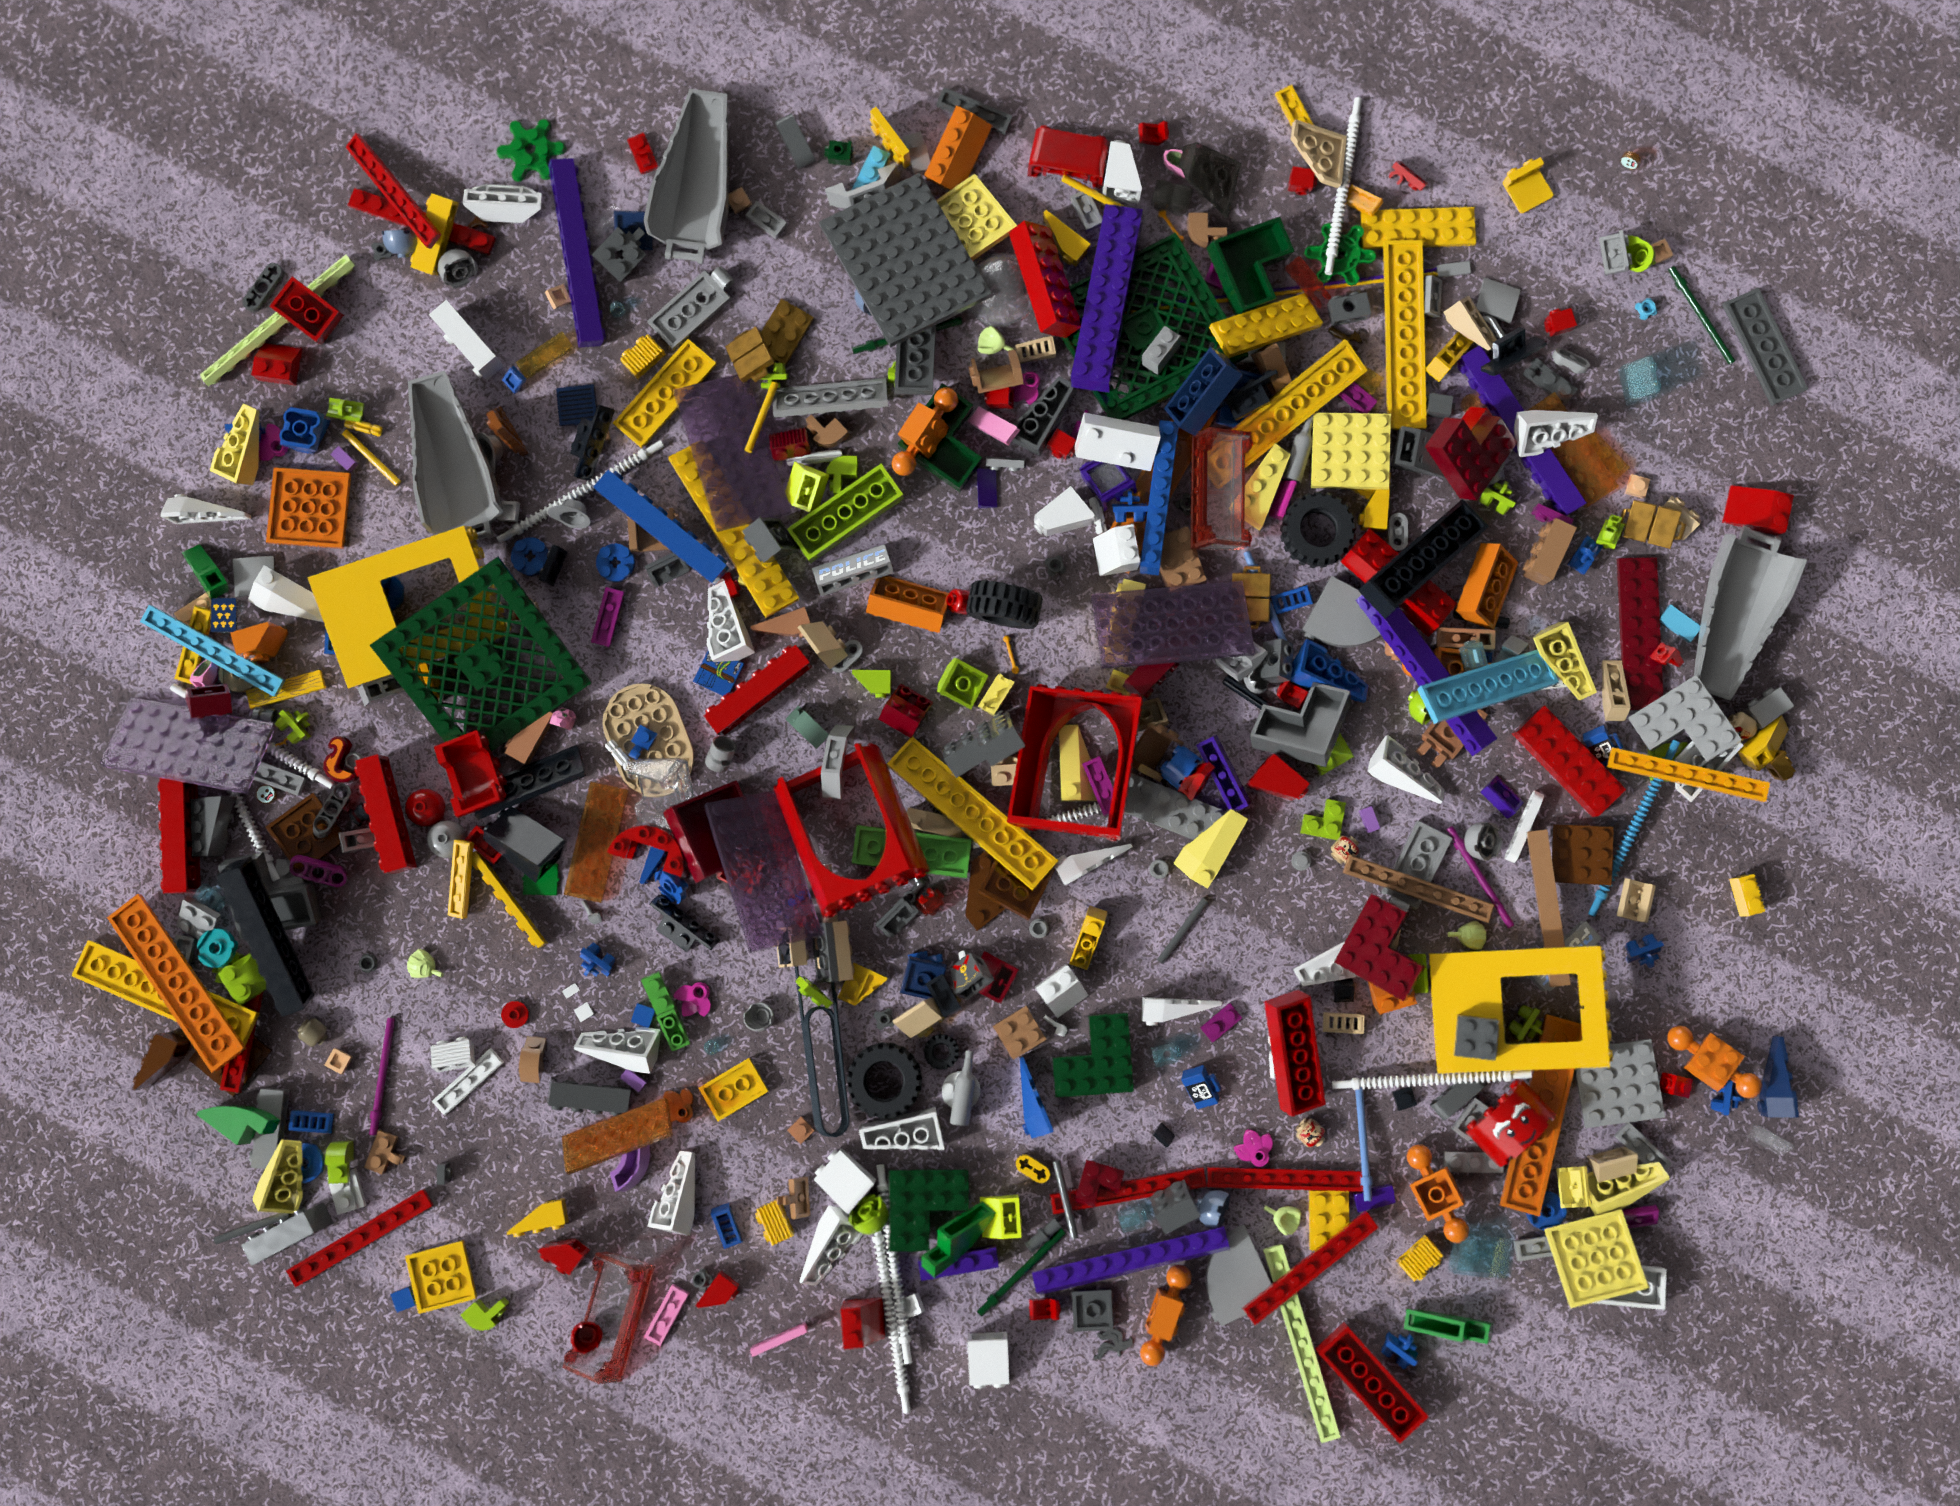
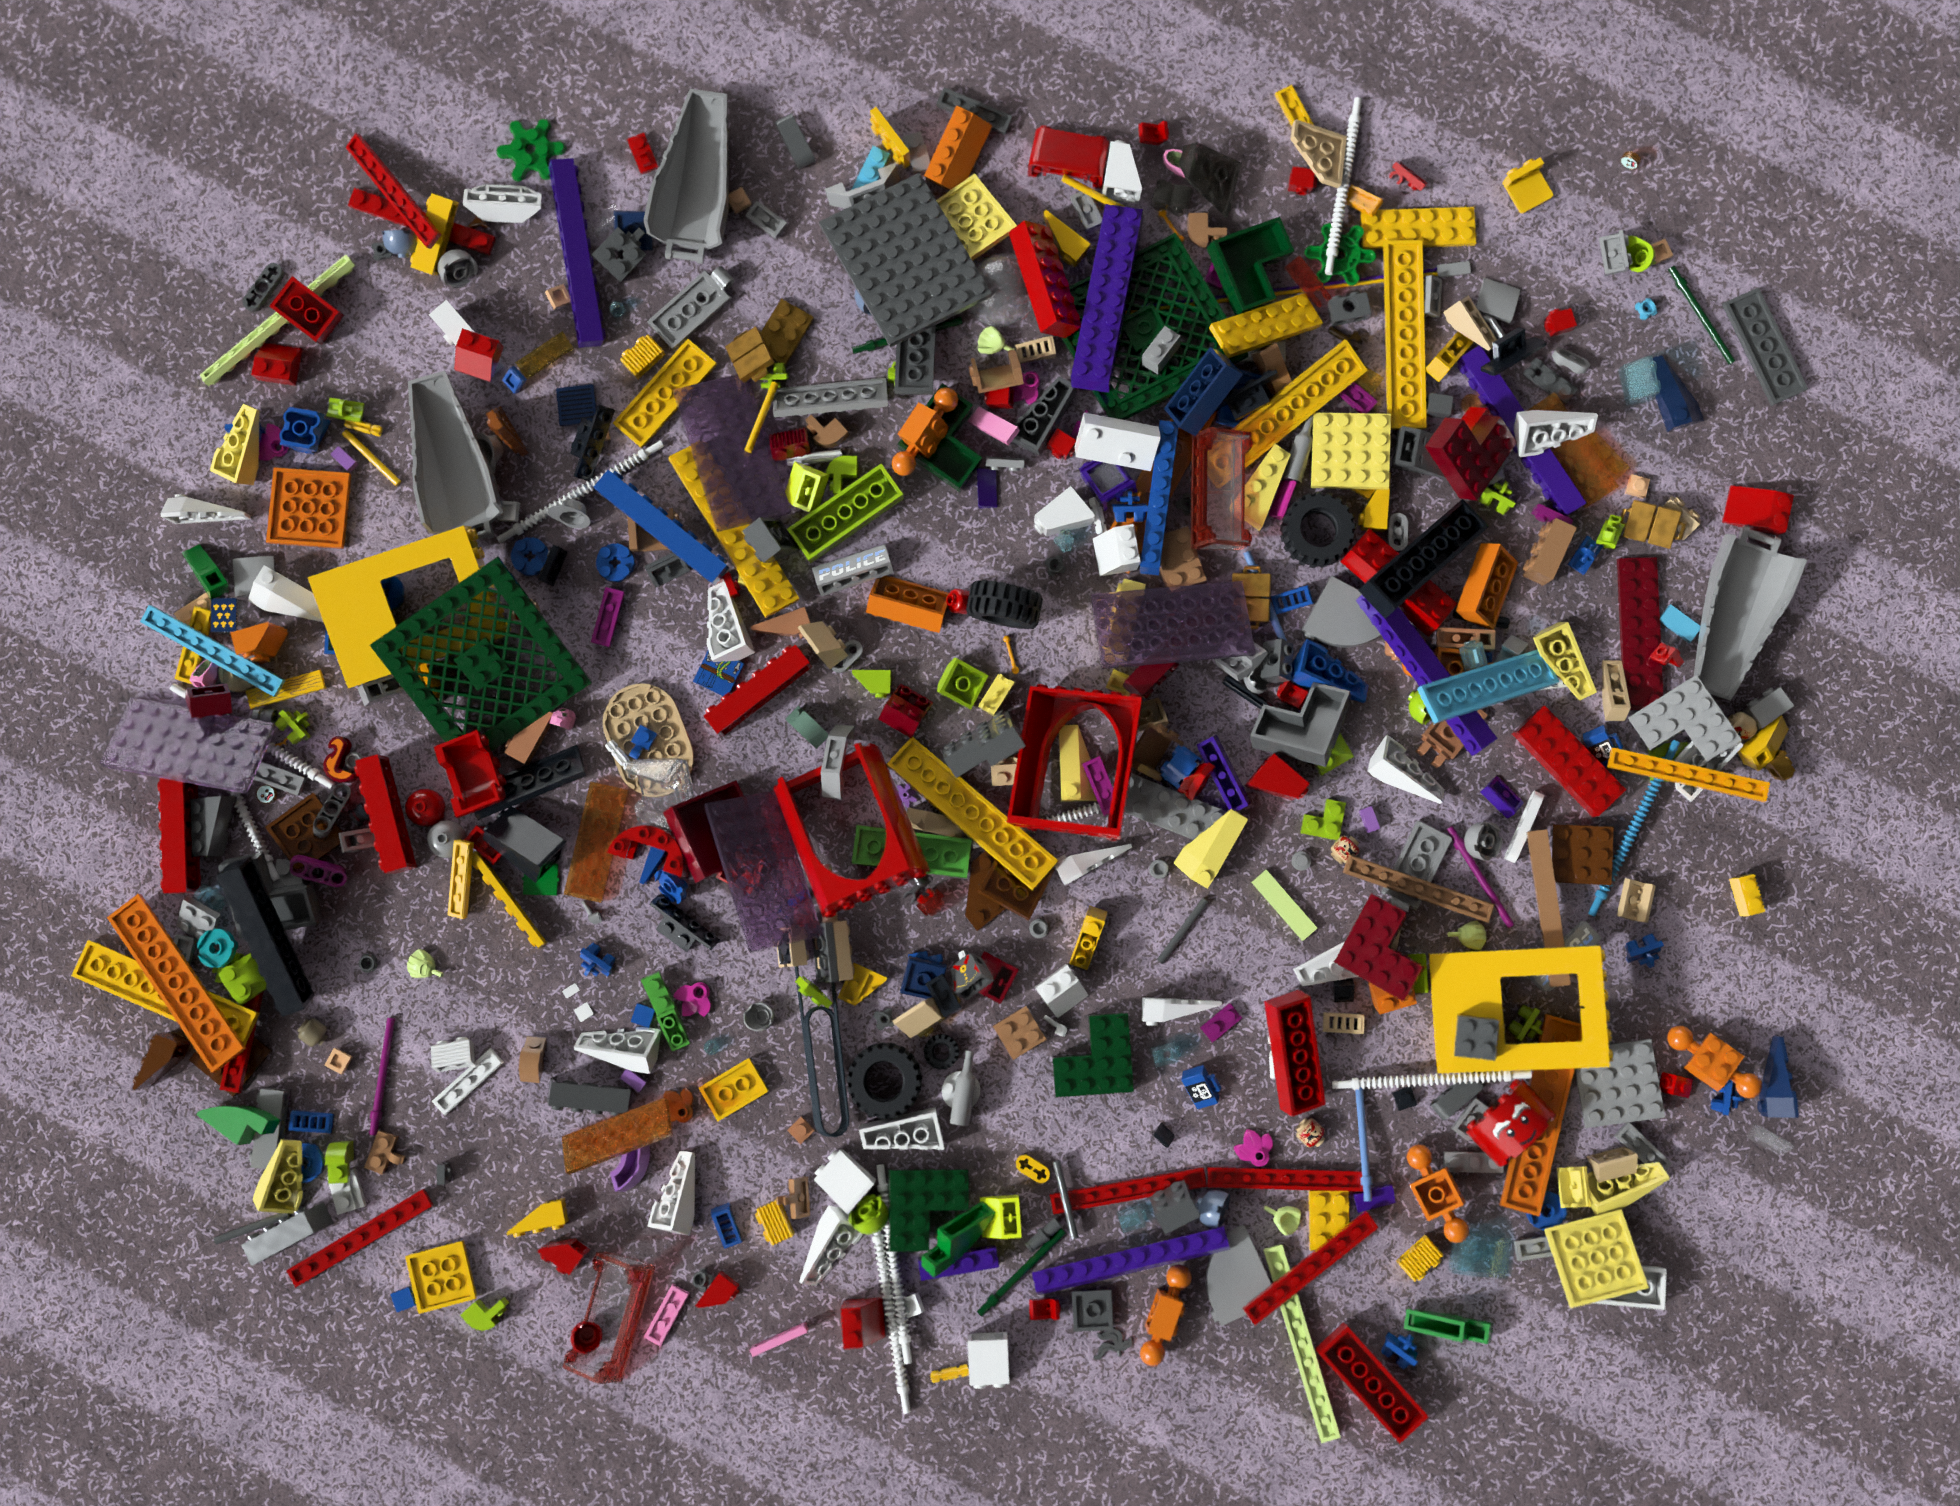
(477, 355): none -> red slope
(514, 1014): red piece -> none
(720, 754): light grey wheel -> none
(844, 157): dark green brick -> none
(897, 917): dark grey hinge -> none
(909, 797): none -> medium lavender plant
(949, 1373): none -> yellow axle
(1035, 1115): blue wedge -> none
(1065, 540): none -> clear light blue piece
(1097, 1177): dark red brick -> none
(1284, 905): none -> yellowish green tile
(1641, 1216): magenta plate -> none
(1675, 400): none -> dark blue wedge

